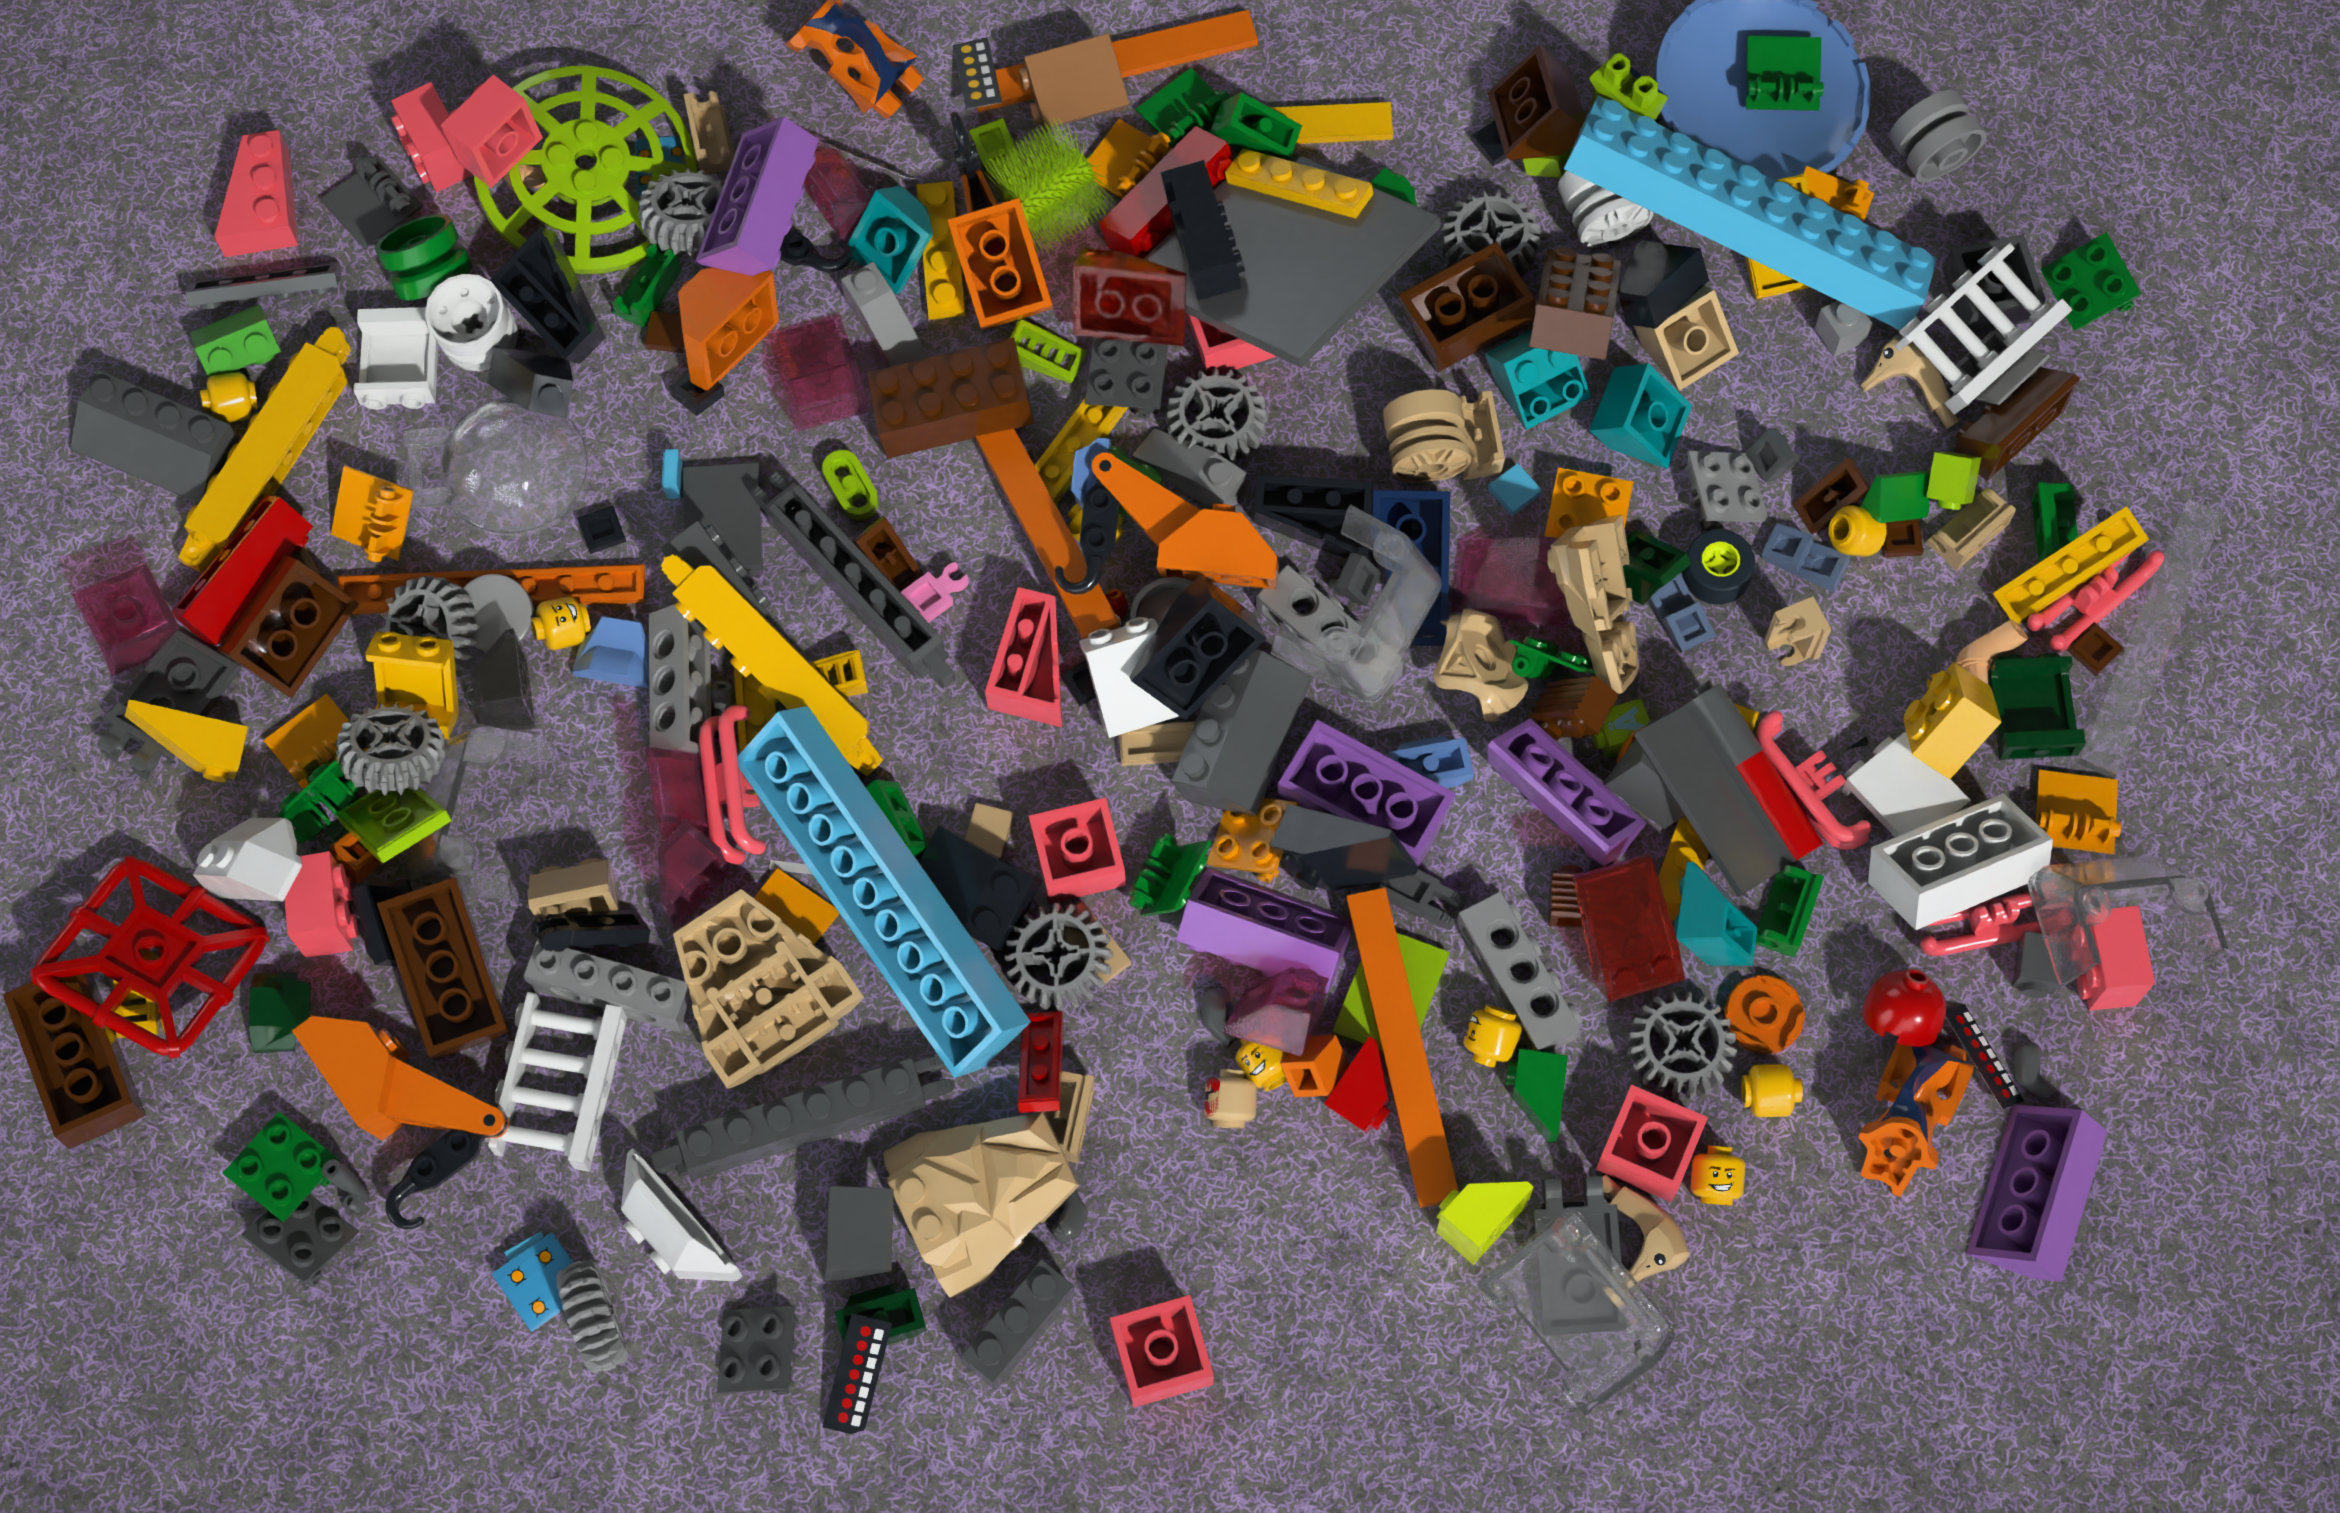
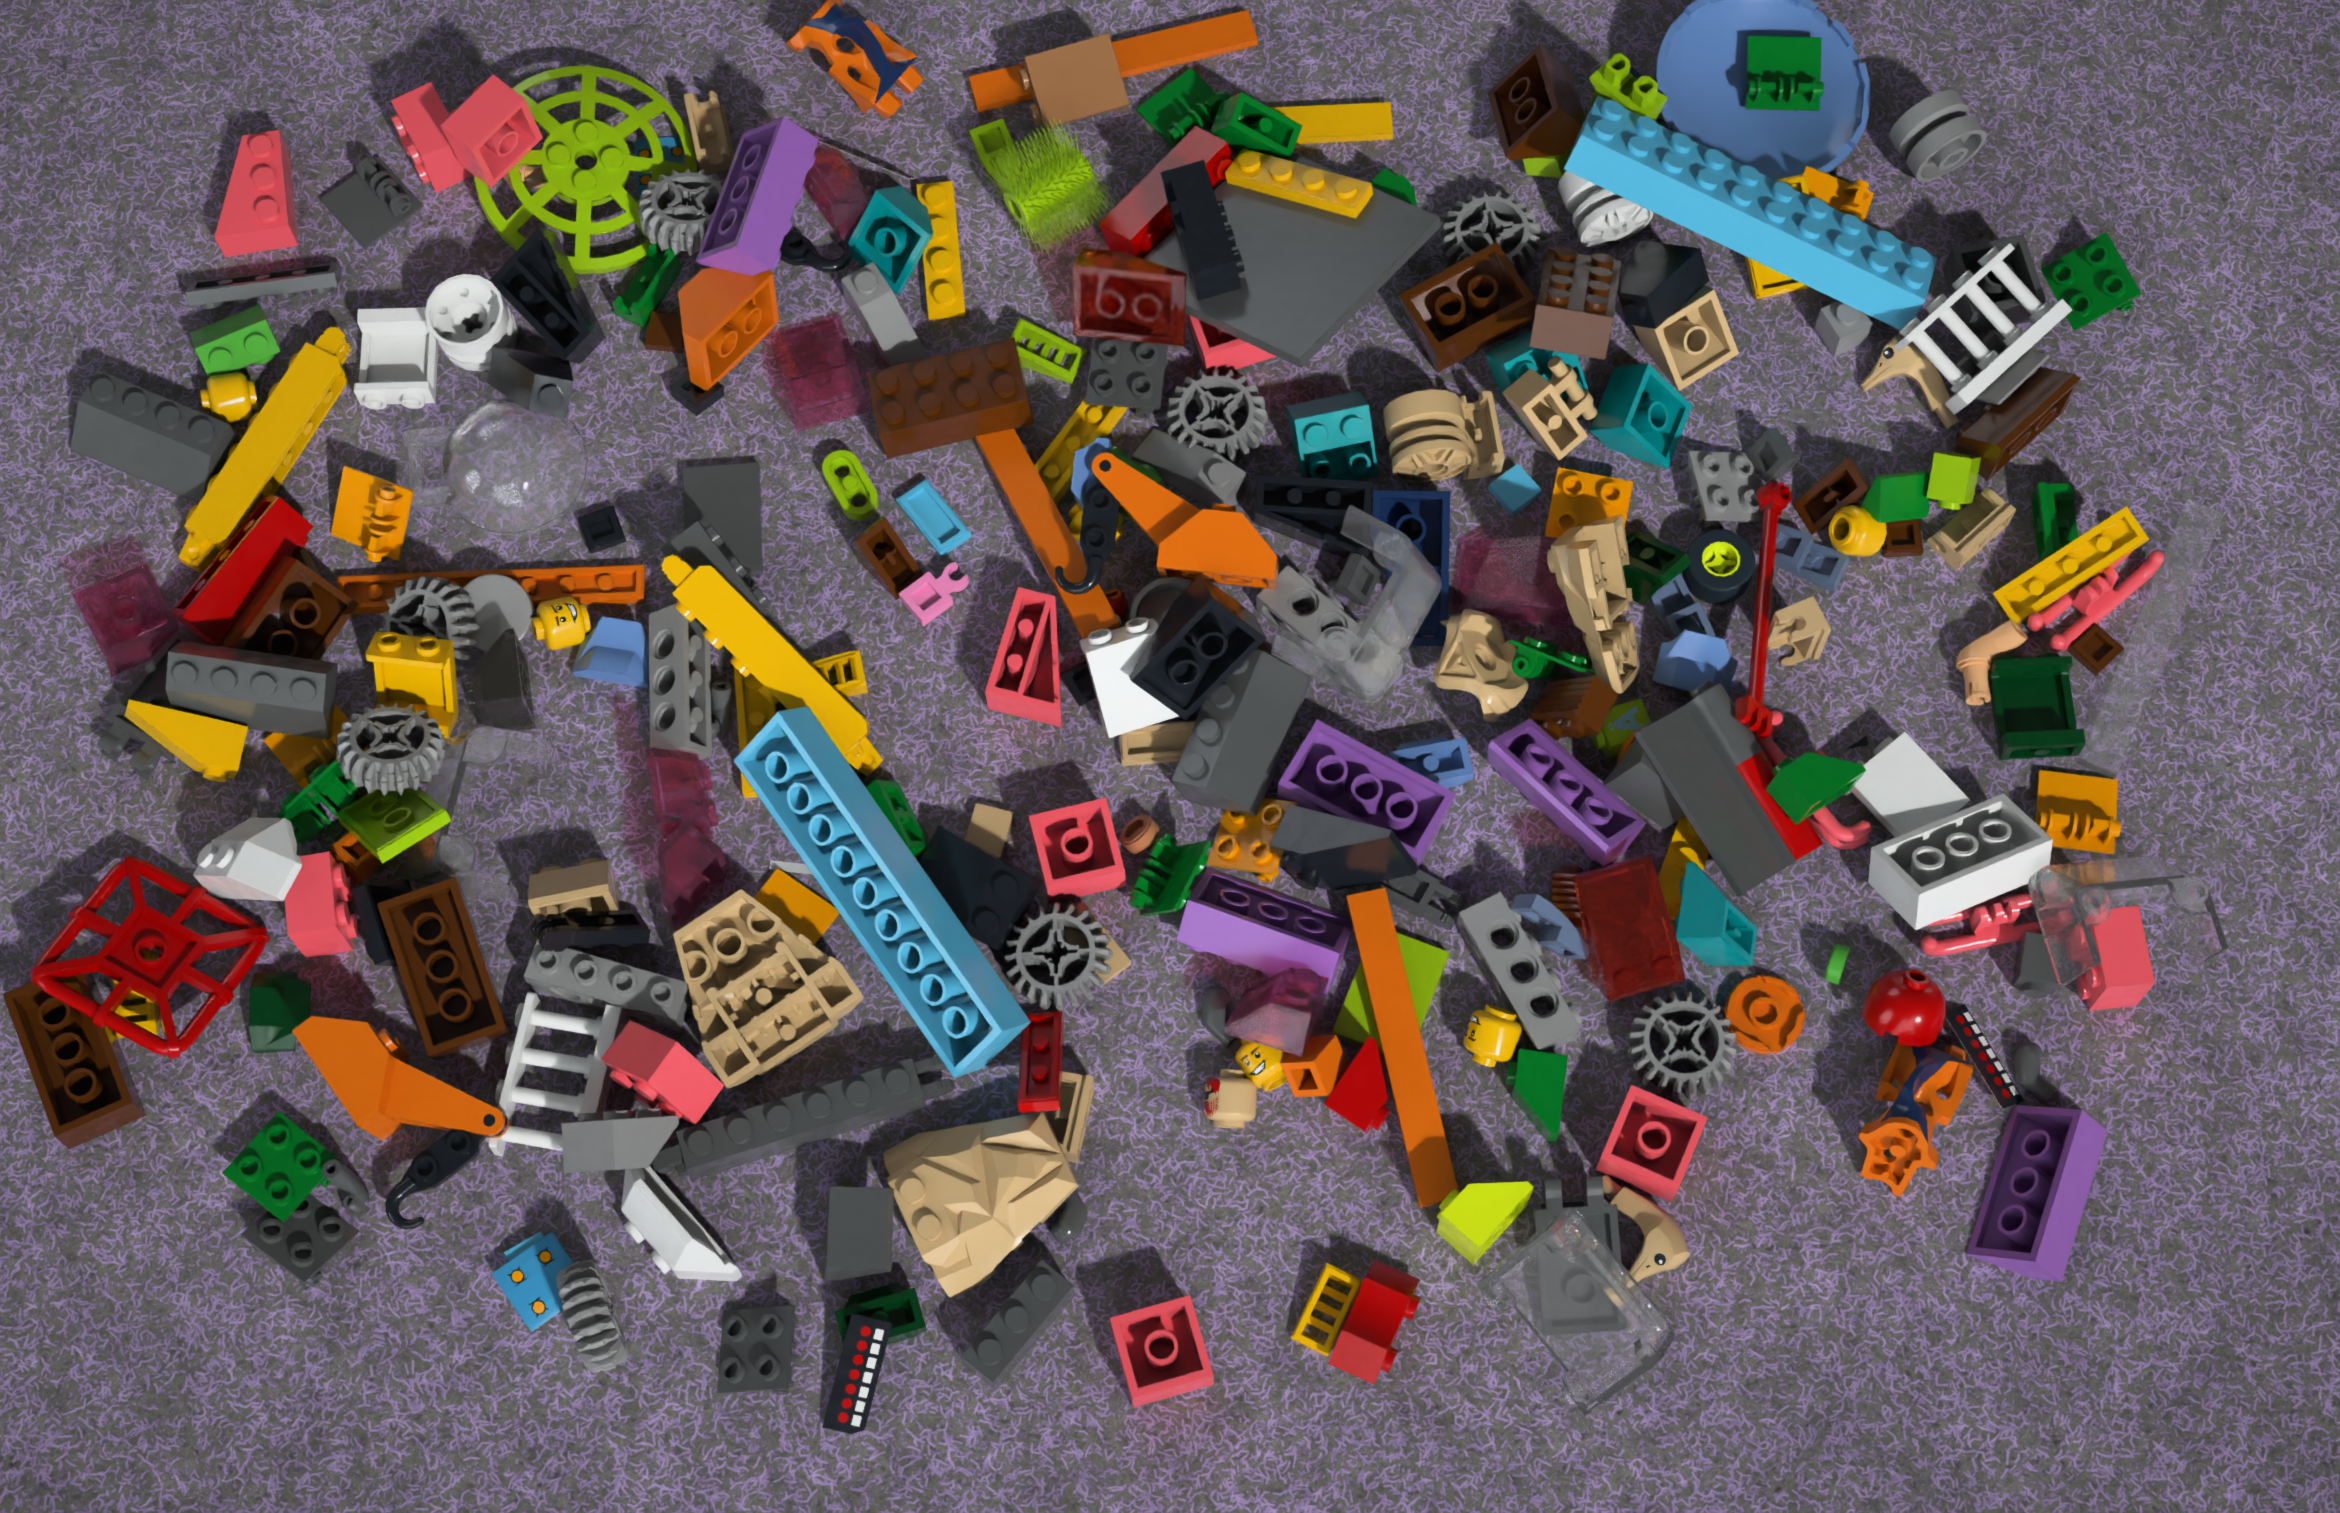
(253, 688): none -> dark grey slope
(422, 255): green wheel -> none
(615, 1139): none -> light grey slope
(661, 1073): none -> coral brick
(672, 474): medium azure tile -> none
(727, 785): coral piece -> none
(855, 580): dark grey hinge -> none
(933, 518): none -> medium azure tile
(977, 73): black sticker -> none
(995, 247): orange slope -> none
(1127, 157): light orange hinge -> none
(1139, 833): none -> nougat tile
(1334, 437): none -> teal slope
(1343, 1277): none -> yellow slope
(1374, 1321): none -> red brick
(1489, 143): black tile -> none
(1545, 412): none -> tan brick
(1556, 929): none -> sand blue slope
(1694, 660): none -> medium blue slope
(1717, 1176): yellow head -> none
(1749, 709): none -> red hinge
(1770, 1090): yellow head -> none
(1788, 910): green hinge -> none
(1811, 783): none -> green slope
(1837, 963): none -> bright green tile
(1951, 719): yellow brick -> none

